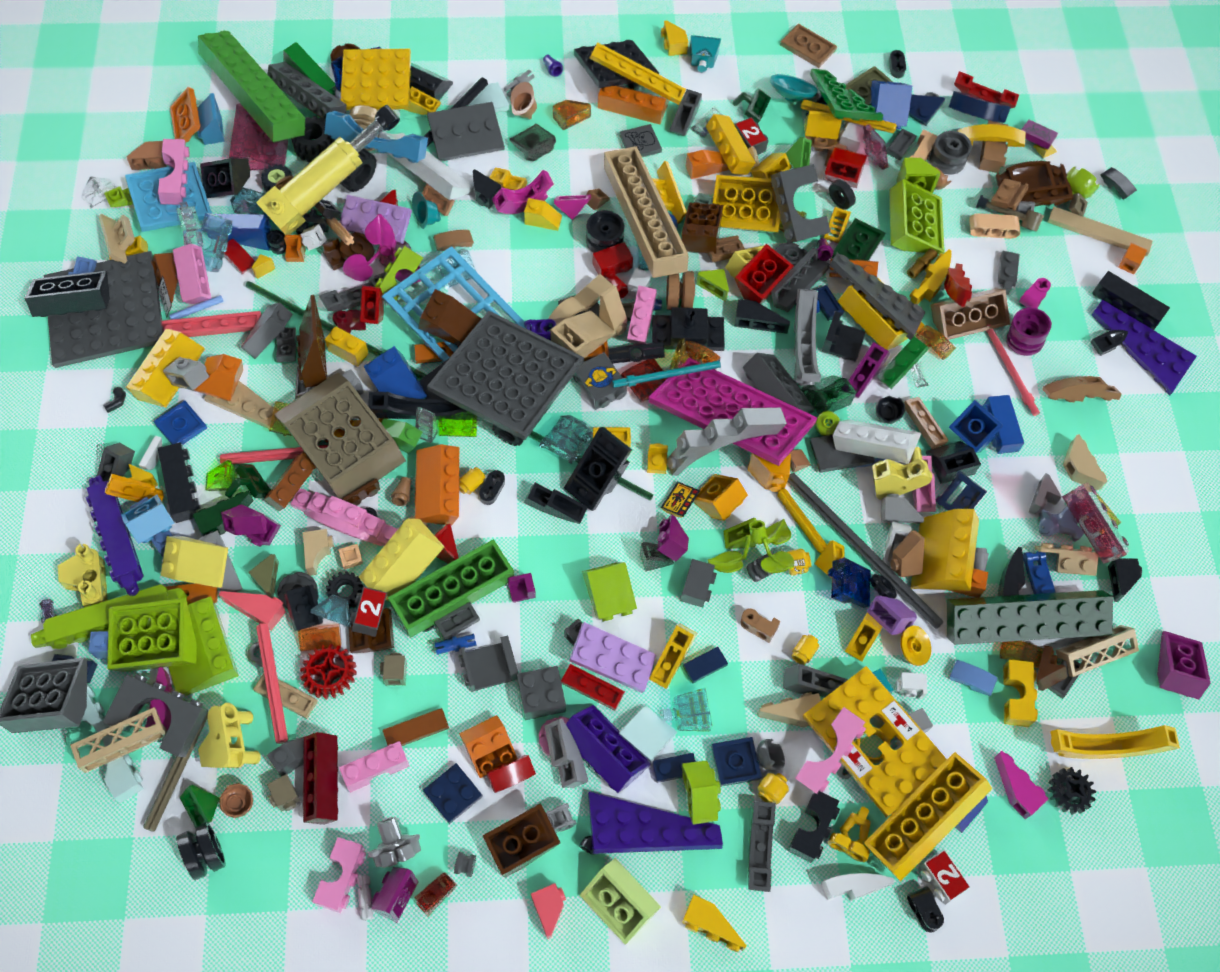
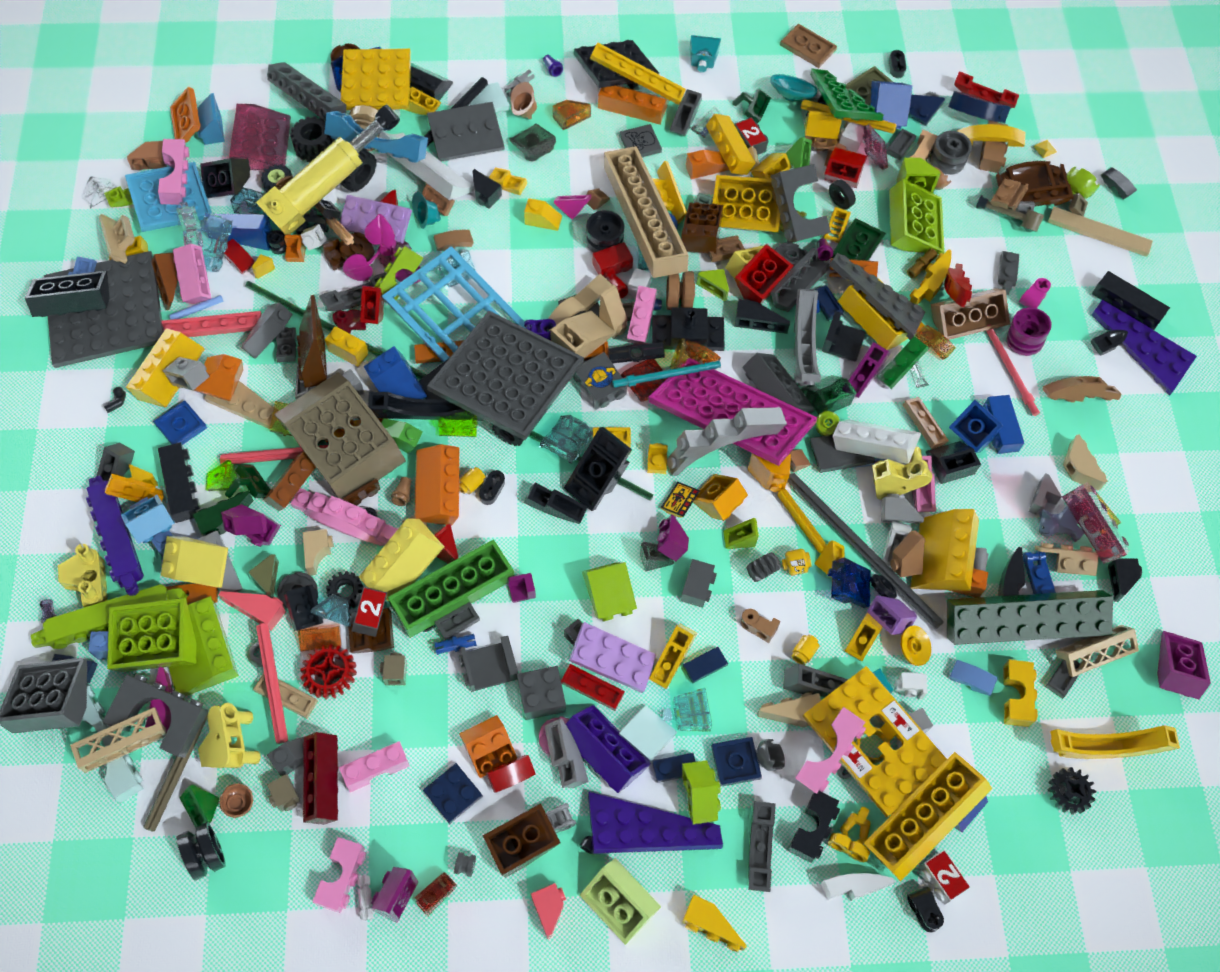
(151, 456): white tile -> none
(164, 295): sticker -> none
(251, 86): bright green brick -> none
(302, 62): green slope -> none
(350, 556): light nougat plate -> none
(394, 845): light grey piece -> none
(417, 728): dark orange tile -> none
(427, 423): clear slope -> none
(447, 318): reddish brown slope -> none
(515, 201): dark pink arch -> none
(674, 39): yellow slope -> none
(773, 788): yellow head -> none
(776, 534): lime plant -> none
(890, 409): black hair -> none
(967, 498): dark blue plate -> none
(994, 225): light nougat beam -> none
(1020, 790): dark pink slope -> none
(1021, 651): clear orange slope -> none
(1039, 134): magenta tile -> none
(1049, 671): reddish brown slope -> none
(1132, 258): orange panel -> none

